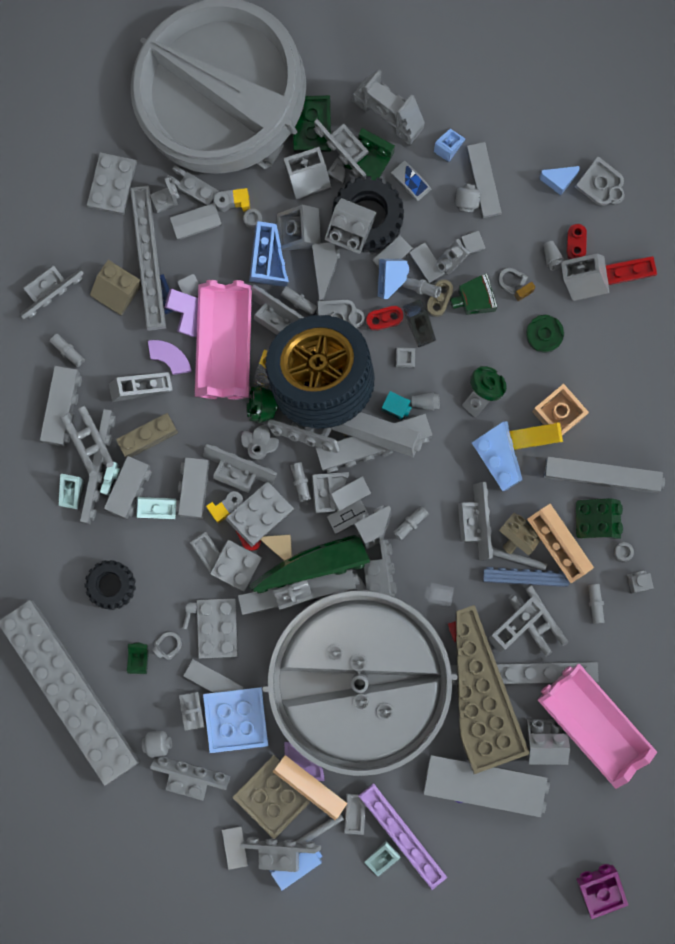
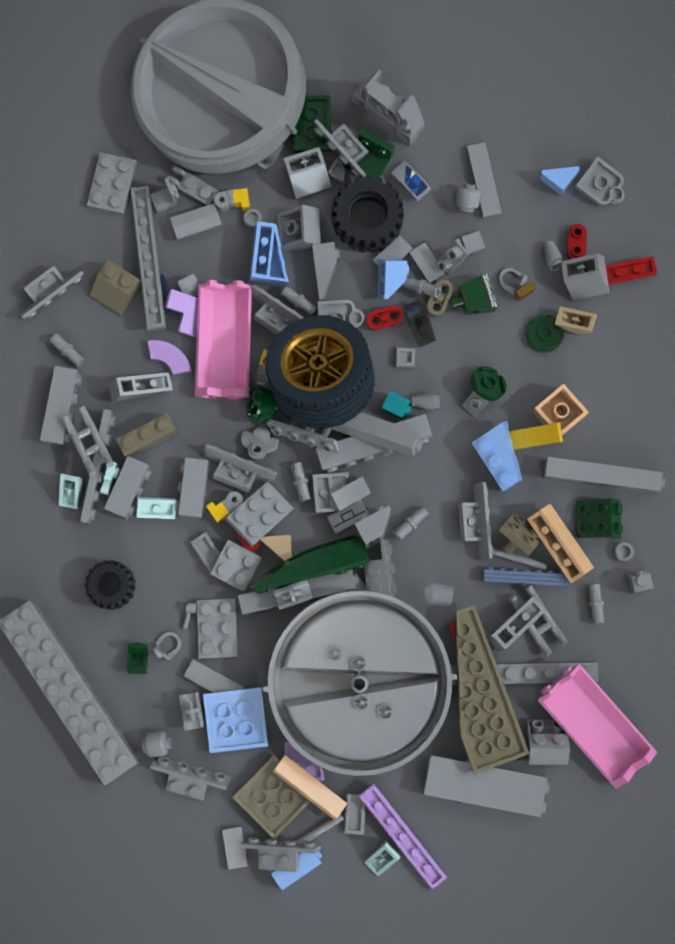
(350, 225): light grey slope -> none
(448, 144): light blue slope -> none
(575, 320): none -> tan slope
(602, 891): magenta plate -> none

